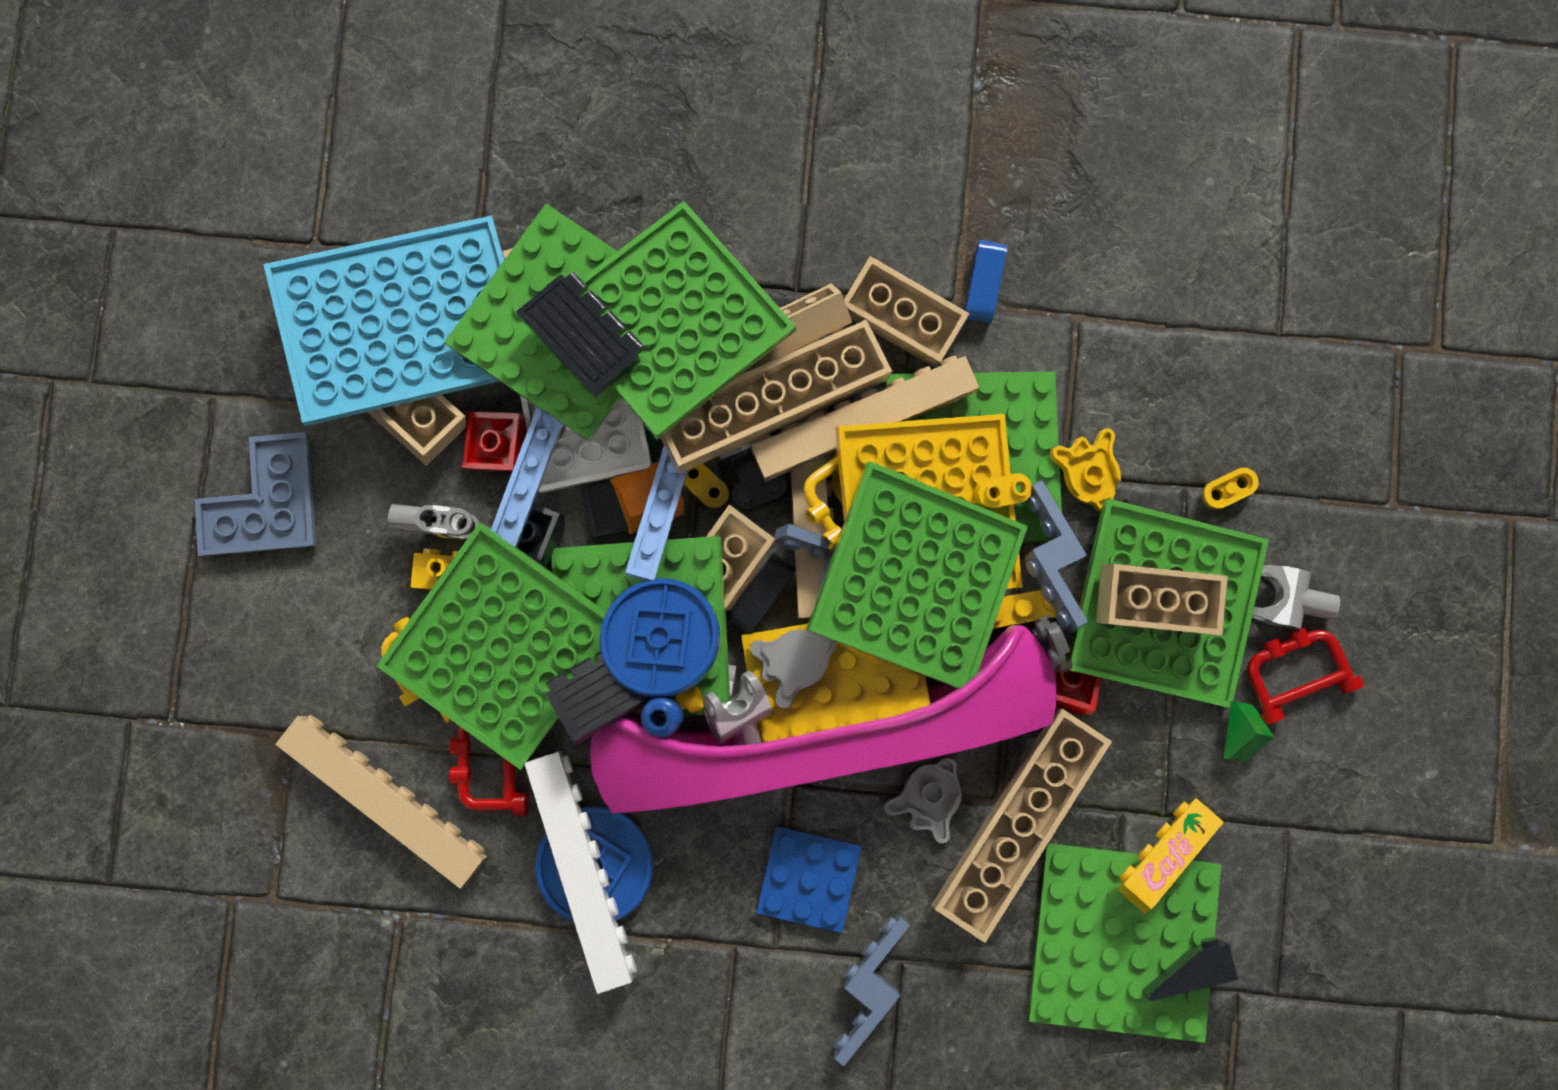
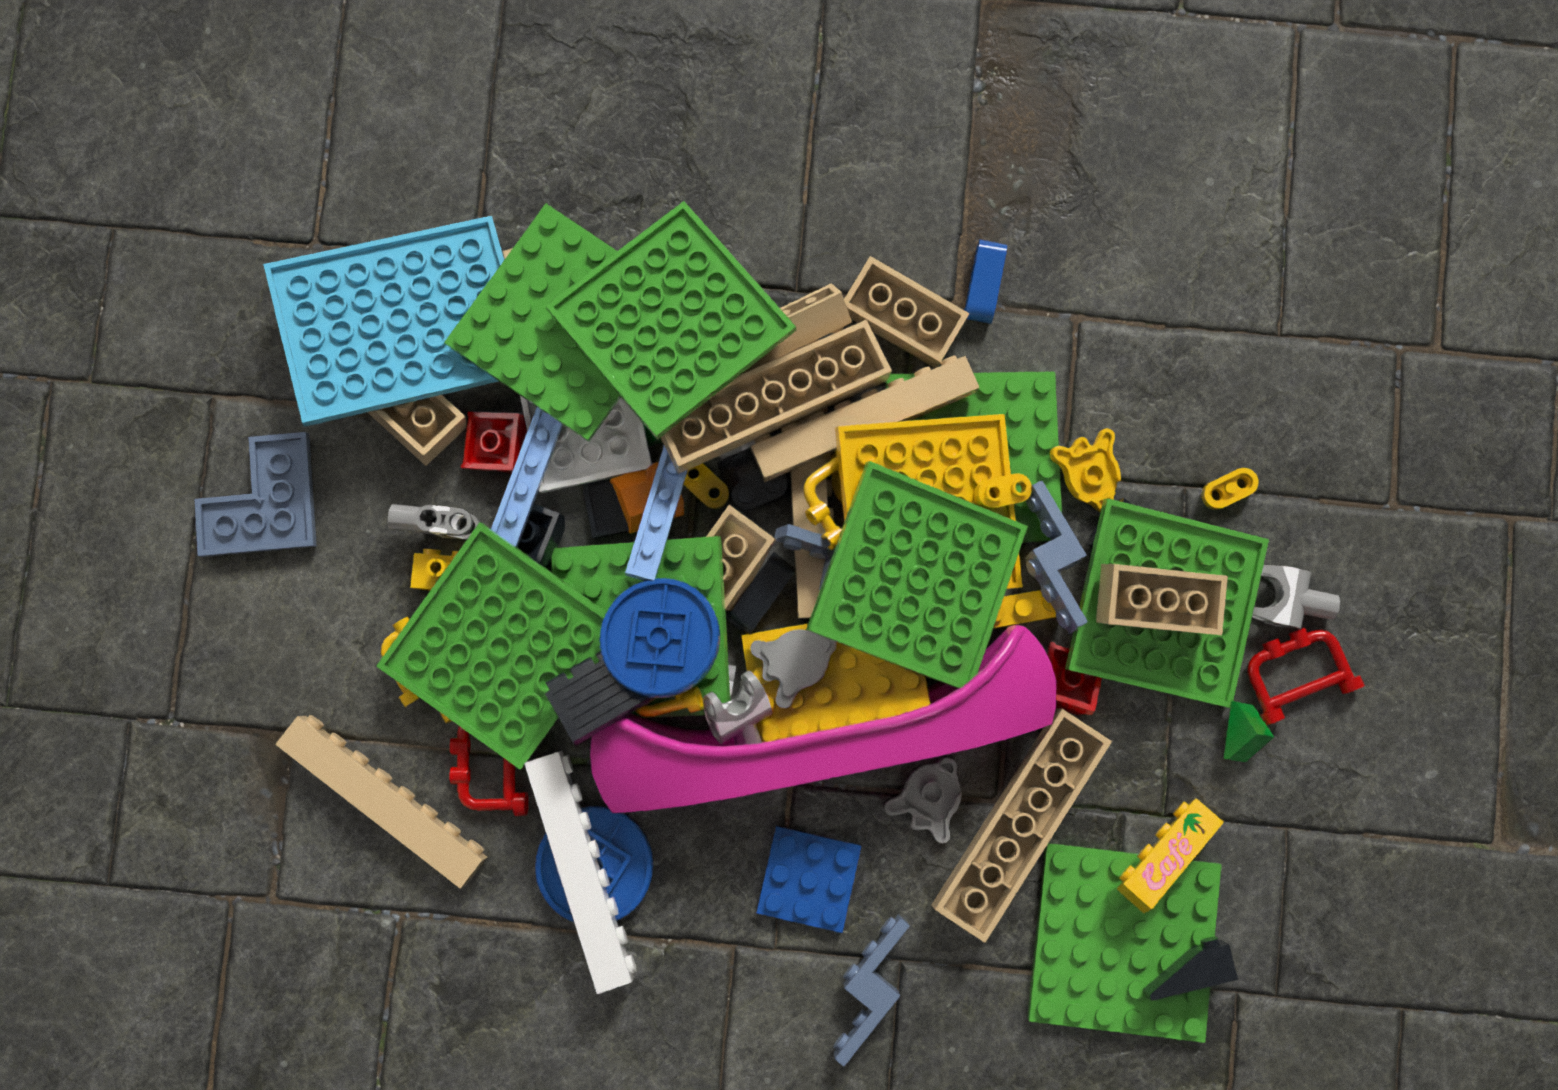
(579, 334): black hinge -> none
(652, 715): blue head -> none
(1053, 642): dark grey plate -> none

